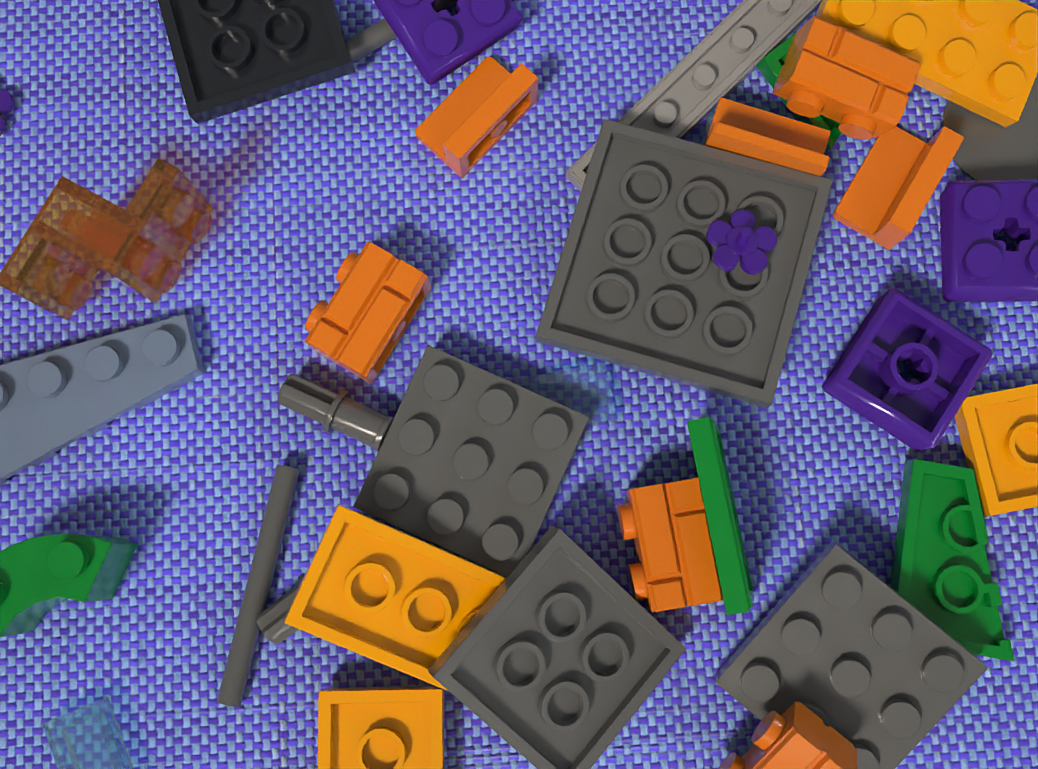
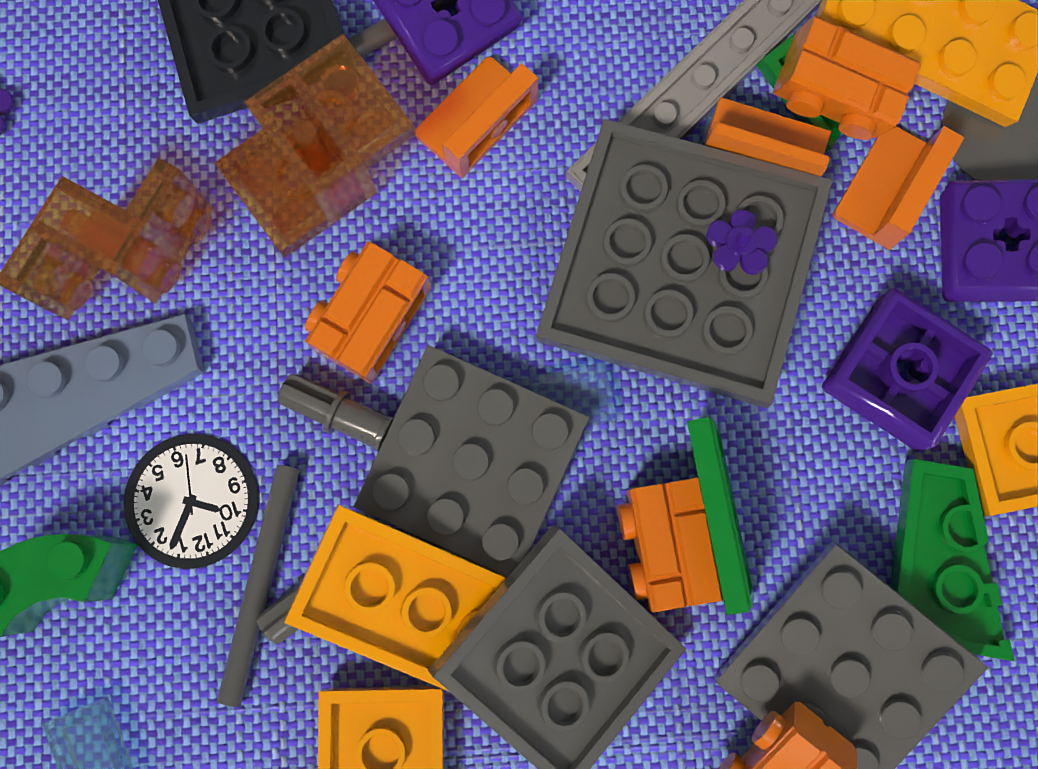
(190, 501): none -> sticker
(315, 145): none -> clear orange bracket

